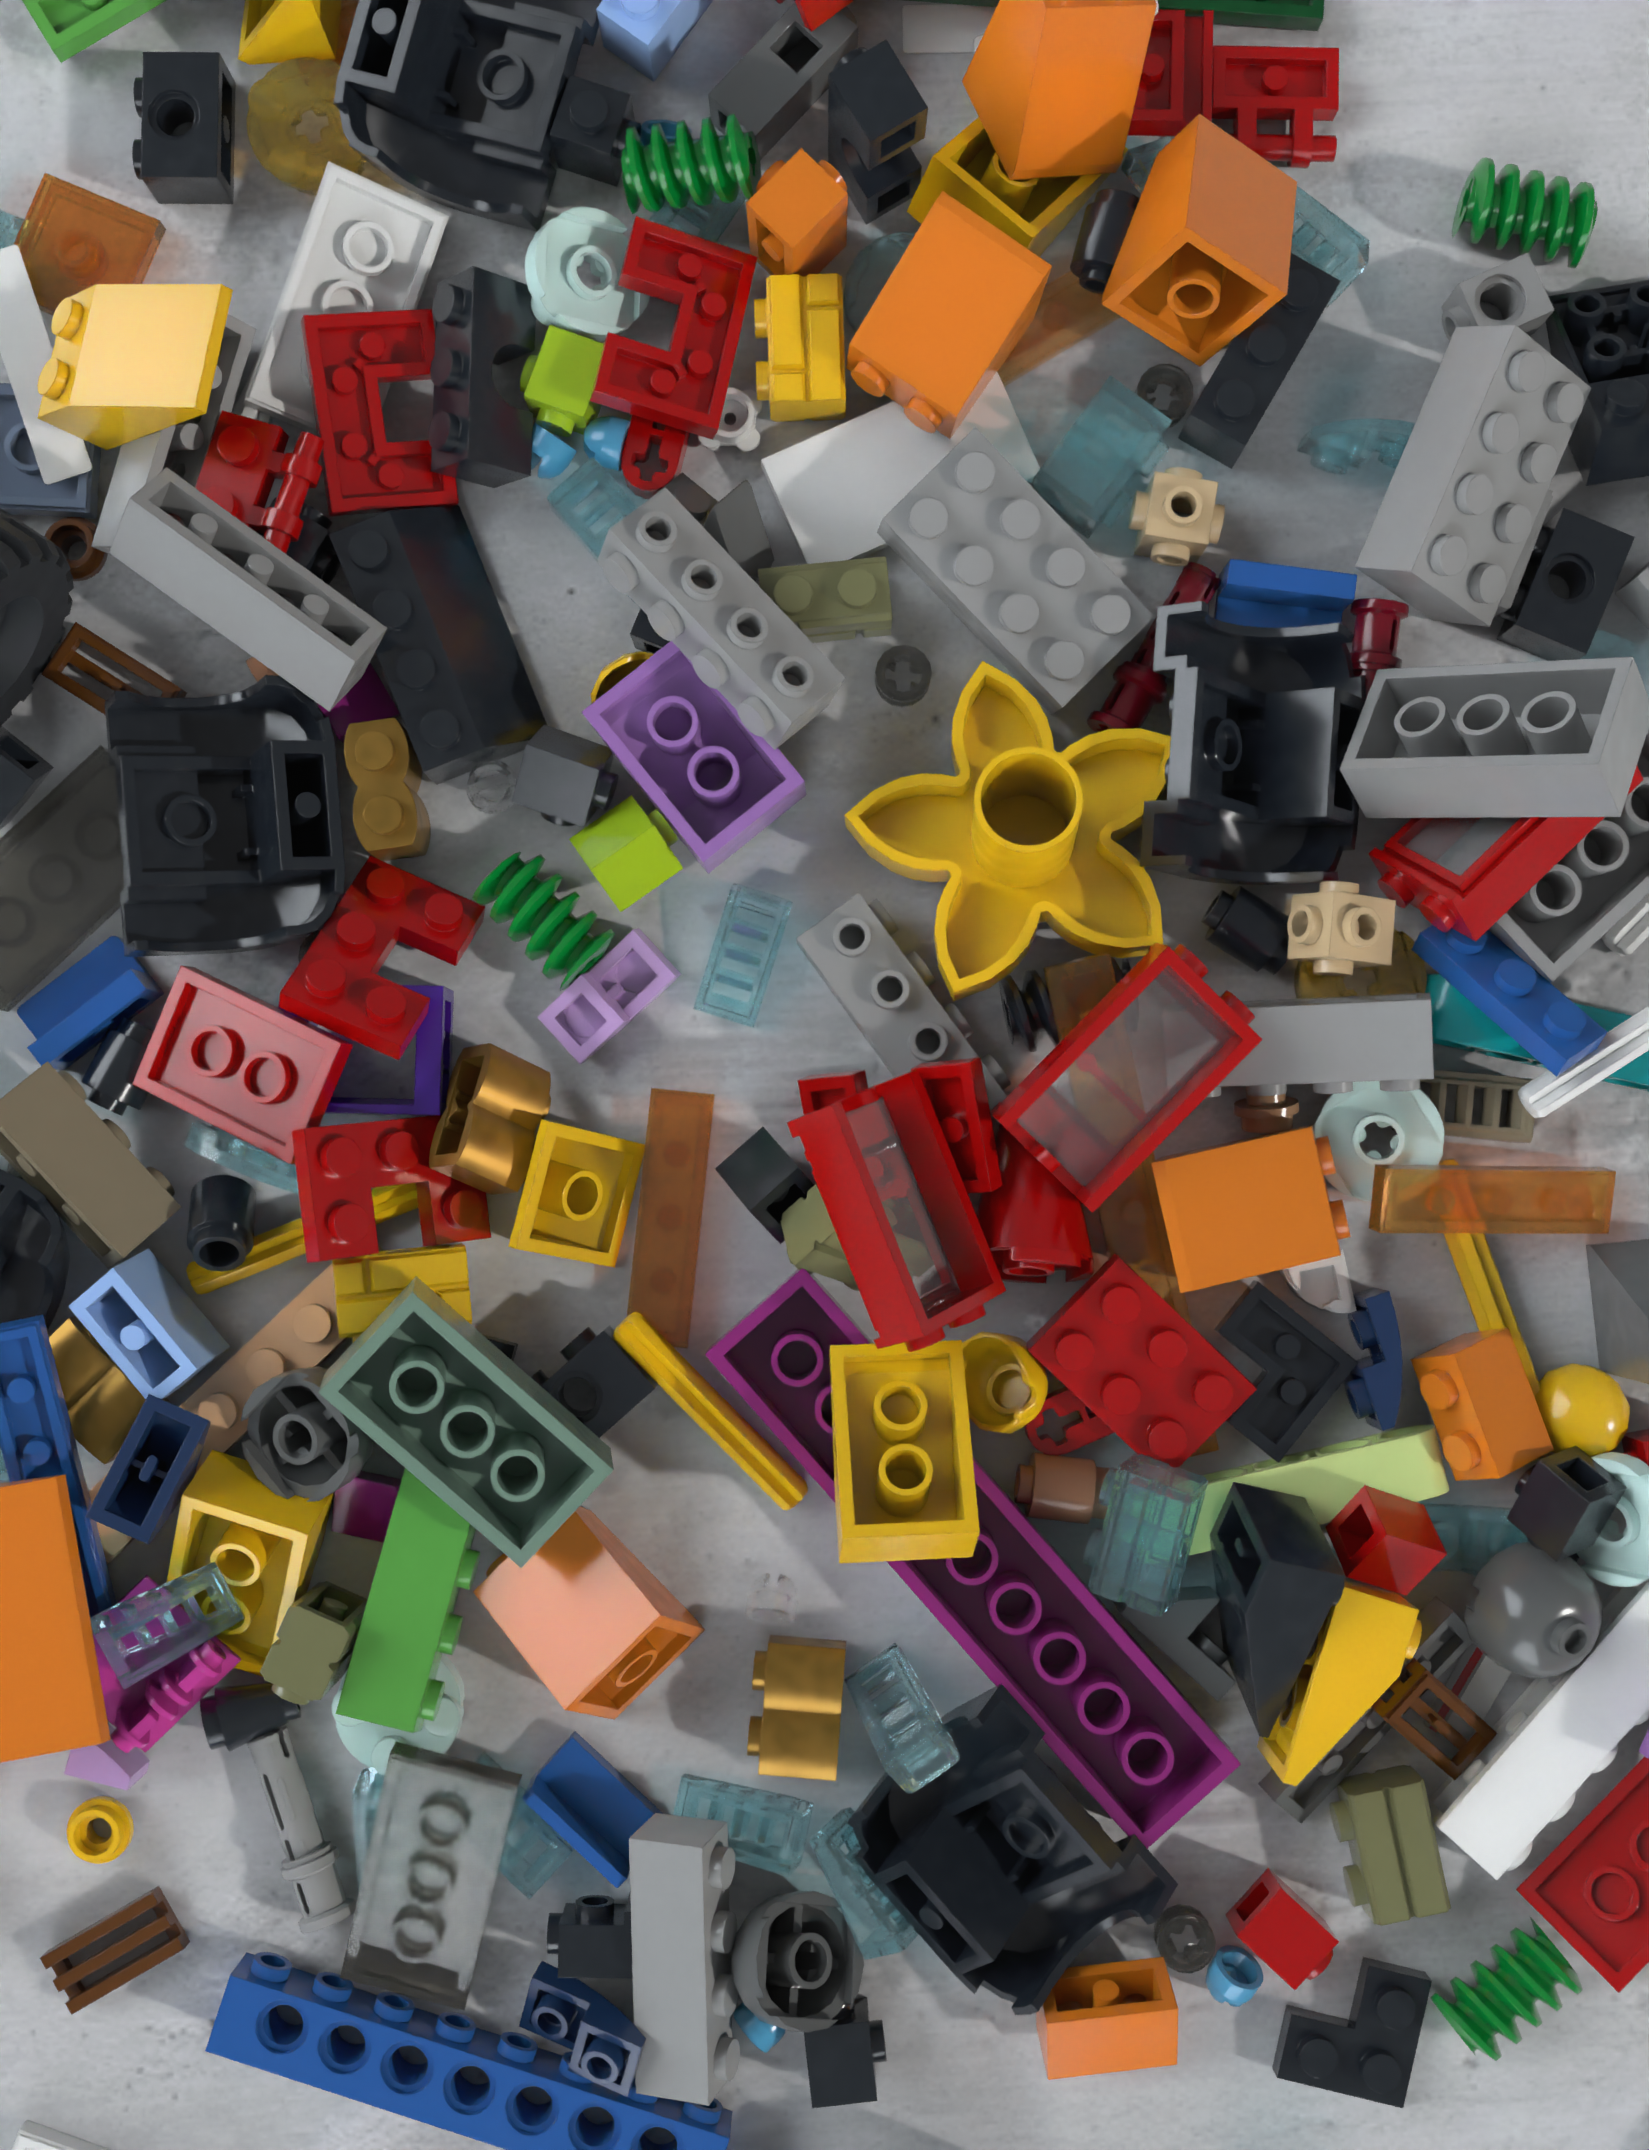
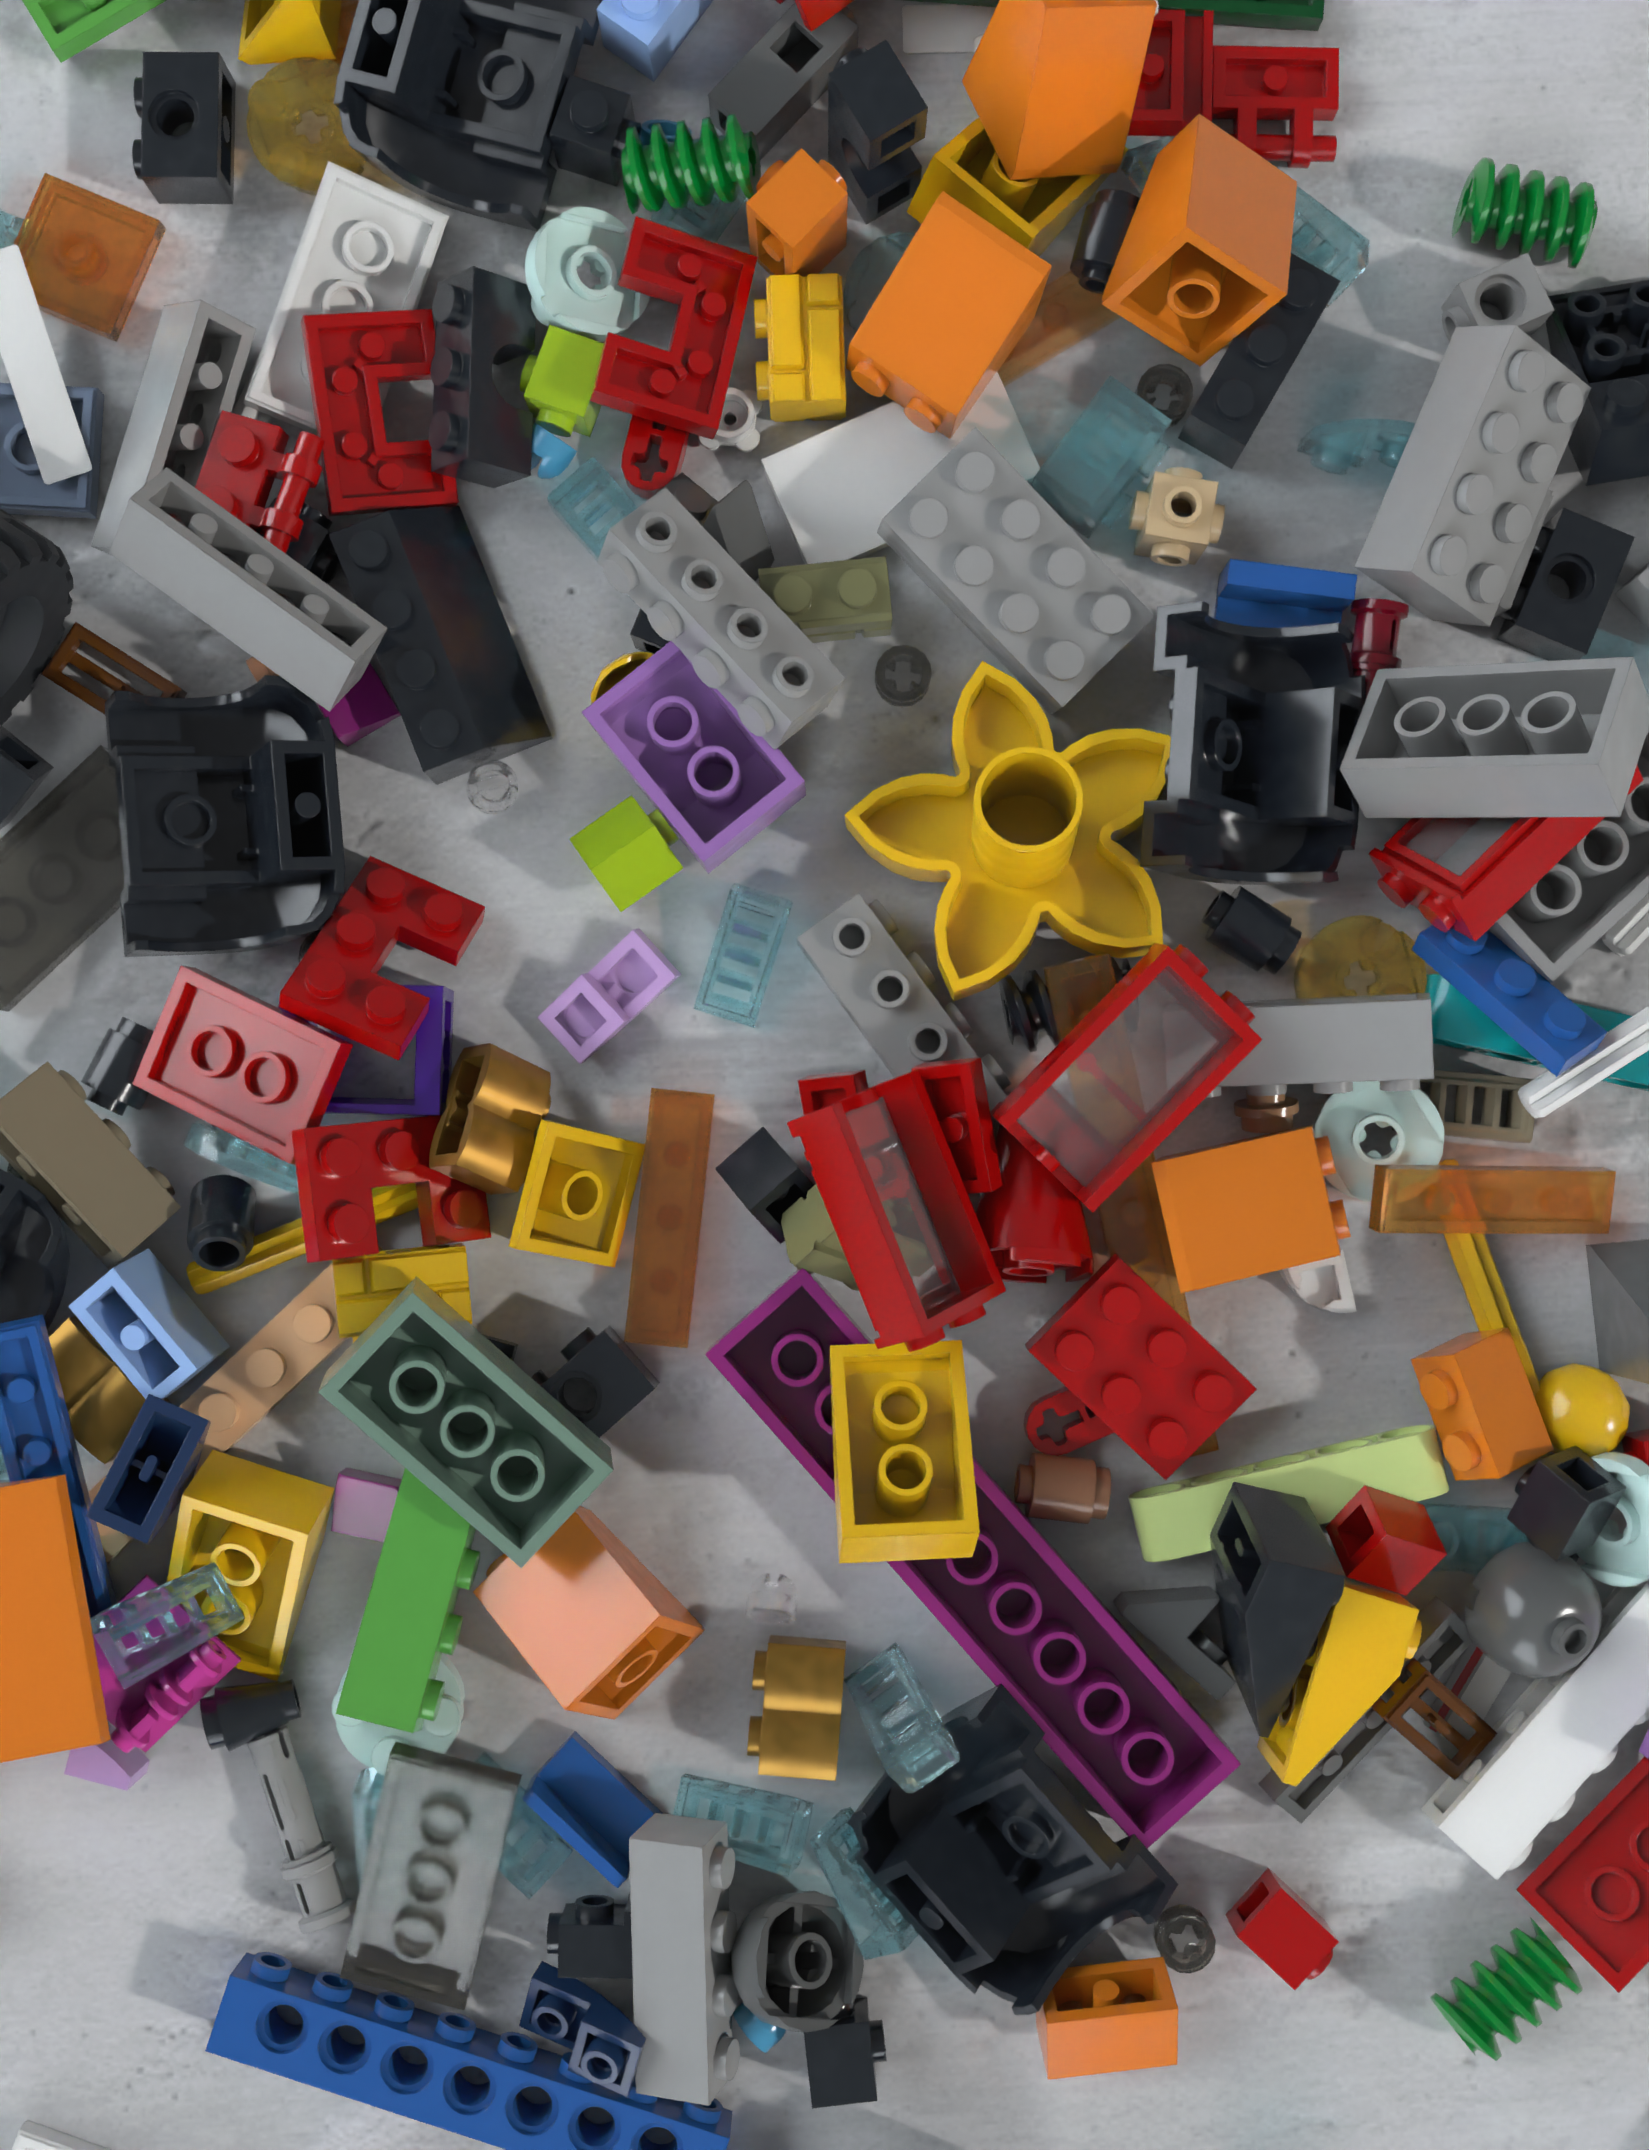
(70, 1977): reddish brown tile -> none
(72, 530): reddish brown plate -> none
(85, 1841): yellow plate -> none
(86, 1001): blue panel -> none
(132, 359): yellow slope -> none
(300, 1439): dark grey cylinder -> none
(314, 1643): olive brick -> none
(388, 775): pearl gold brick -> none
(543, 918): green piece -> none
(565, 777): black brick -> none
(606, 440): dark azure hinge -> none
(710, 1411): yellow axle -> none
(1002, 1382): yellow hair -> none
(1136, 684): dark red pin -> none
(1145, 1533): clear light blue brick -> none
(1243, 1980): dark azure hinge -> none
(1297, 1364): black plate -> none
(1340, 929): tan brick -> none
(1370, 2051): black plate -> none
(1378, 1377): dark blue slope -> none
(1391, 1845): olive brick -> none

